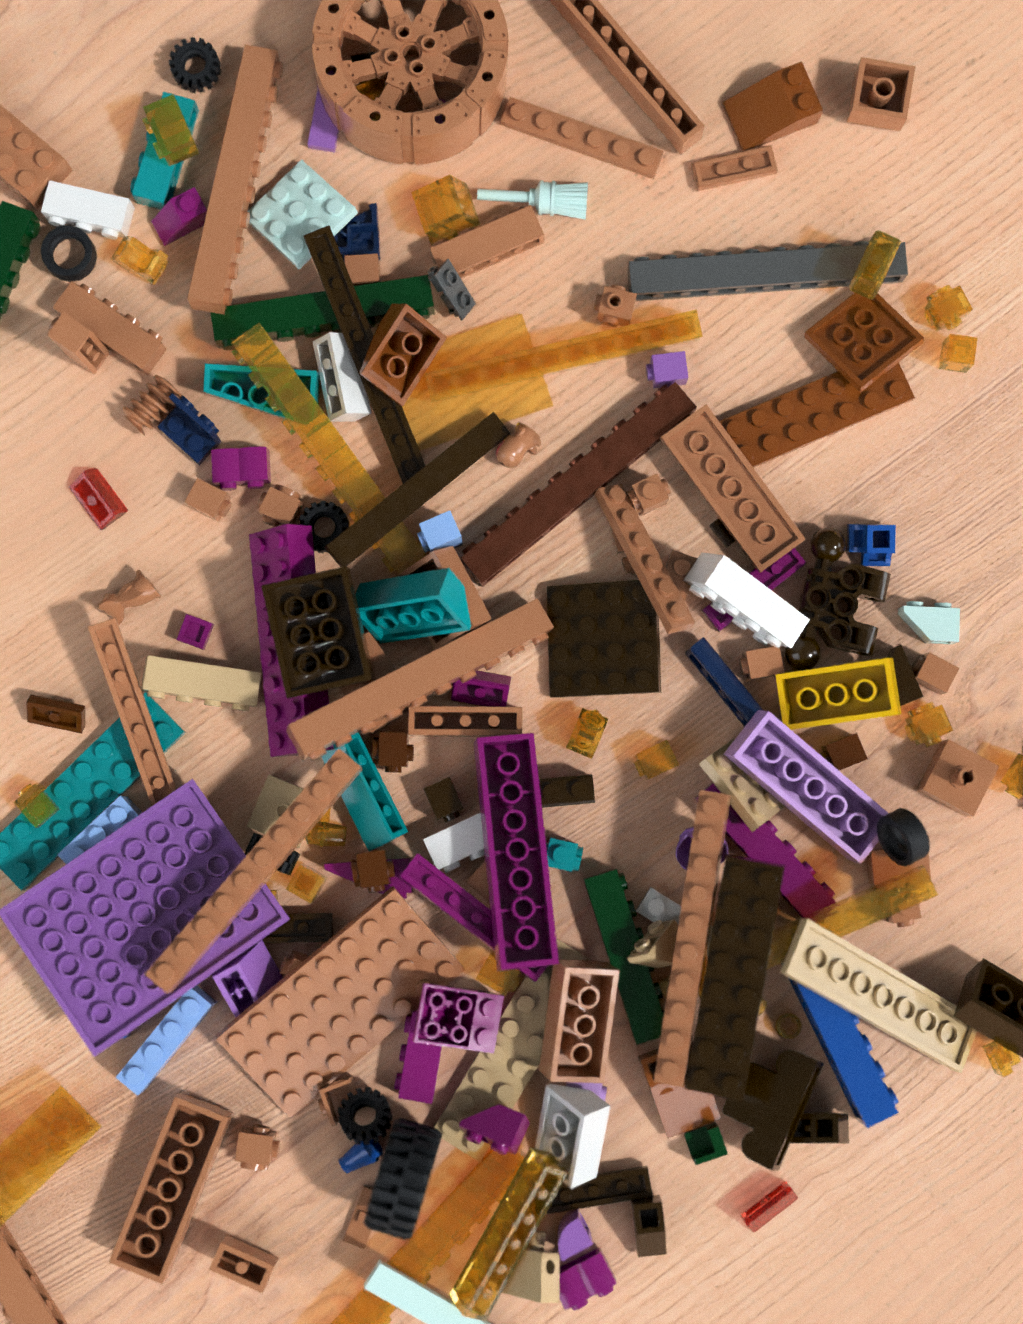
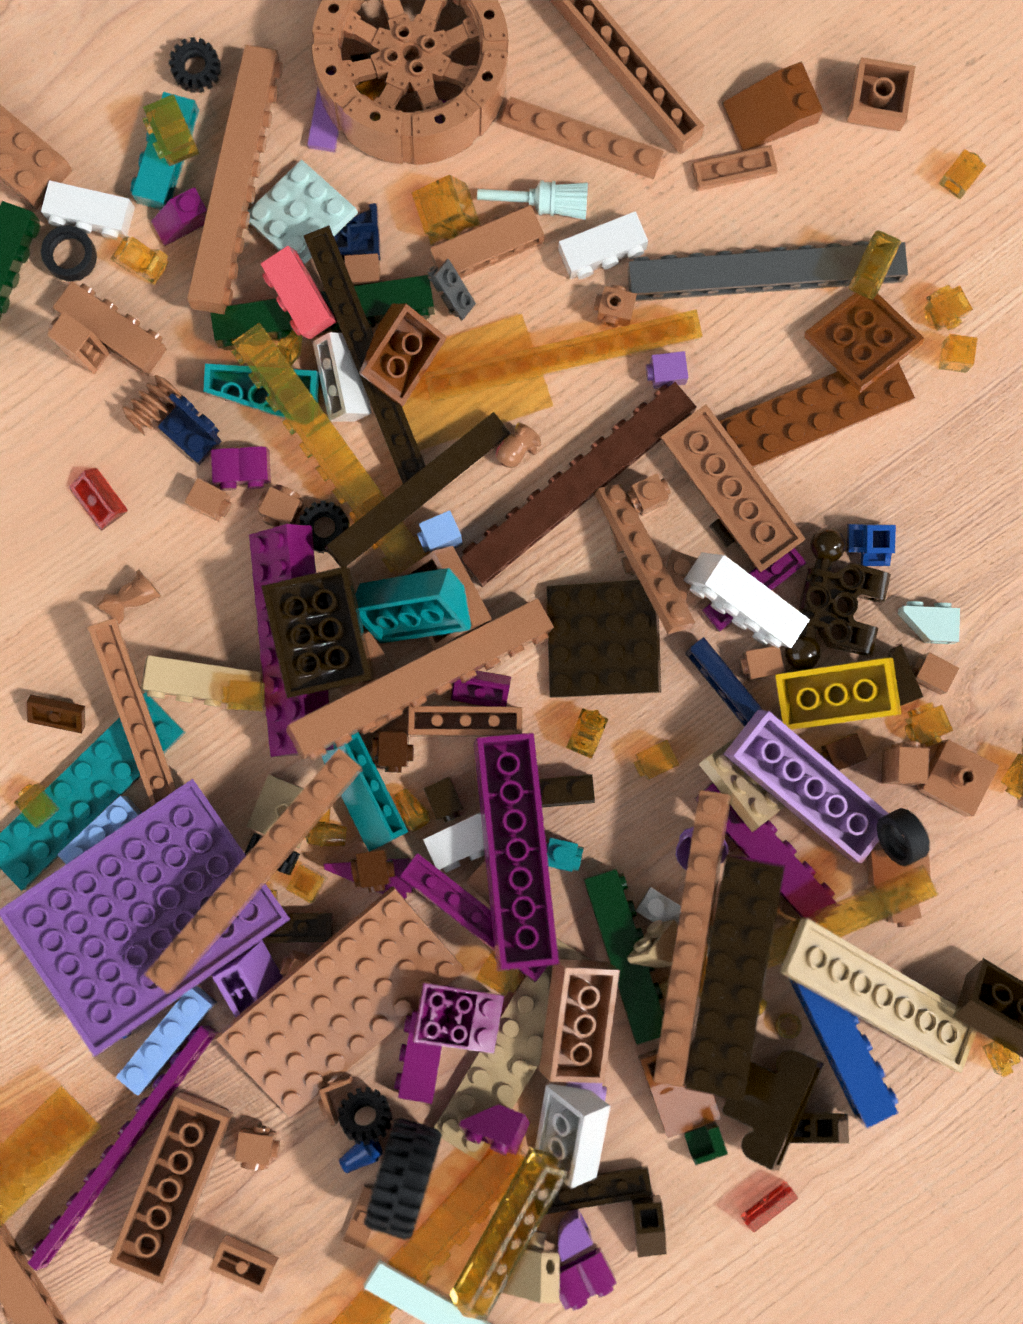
(116, 1154): none -> magenta plate
(195, 632): magenta plate -> none
(243, 696): none -> clear yellow brick
(291, 347): none -> clear yellow plate
(297, 293): none -> coral brick
(411, 810): none -> clear yellow cone
(603, 246): none -> white brick
(905, 764): none -> nougat brick
(963, 173): none -> clear yellow brick

